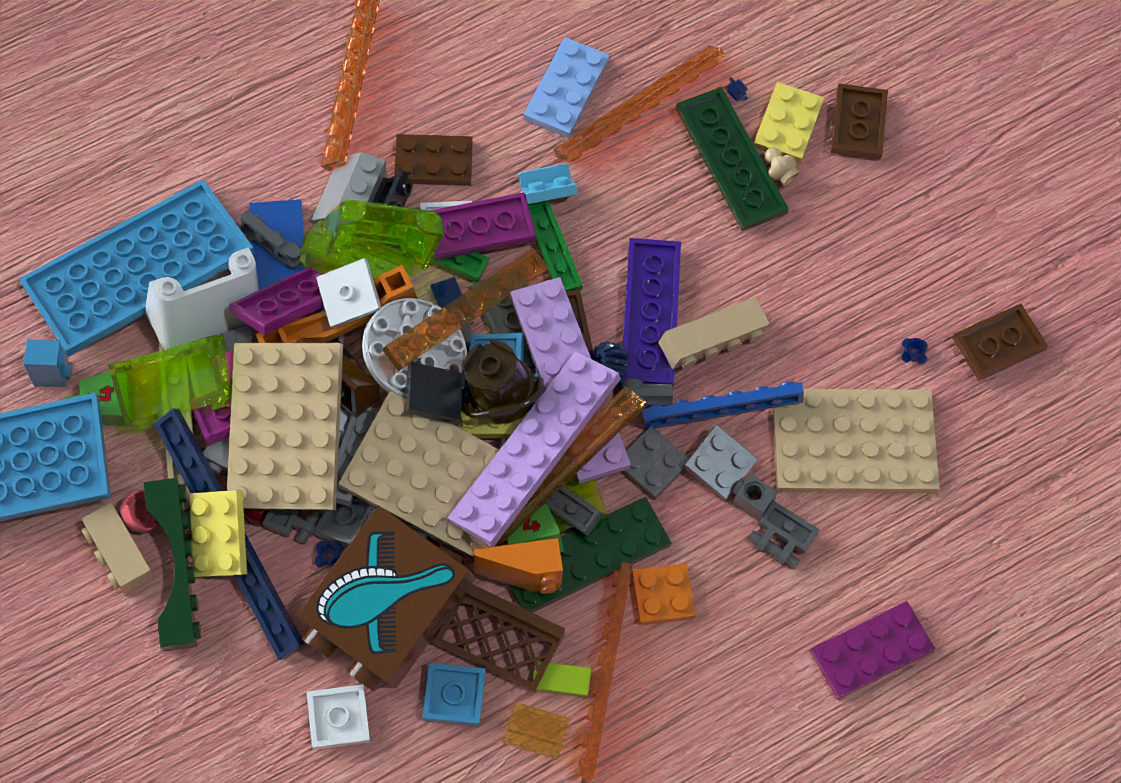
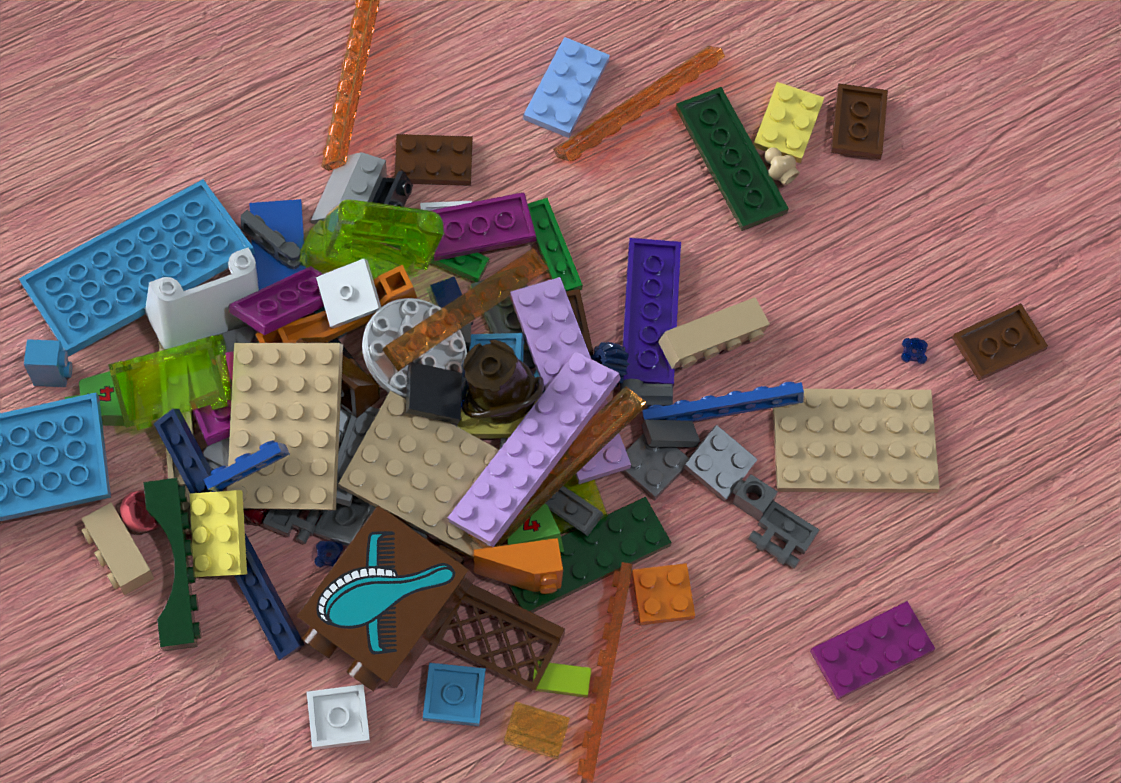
(246, 465): none -> blue plate
(547, 183): medium azure bracket -> none
(670, 433): none -> dark grey tile
(736, 89): clear blue plate -> none

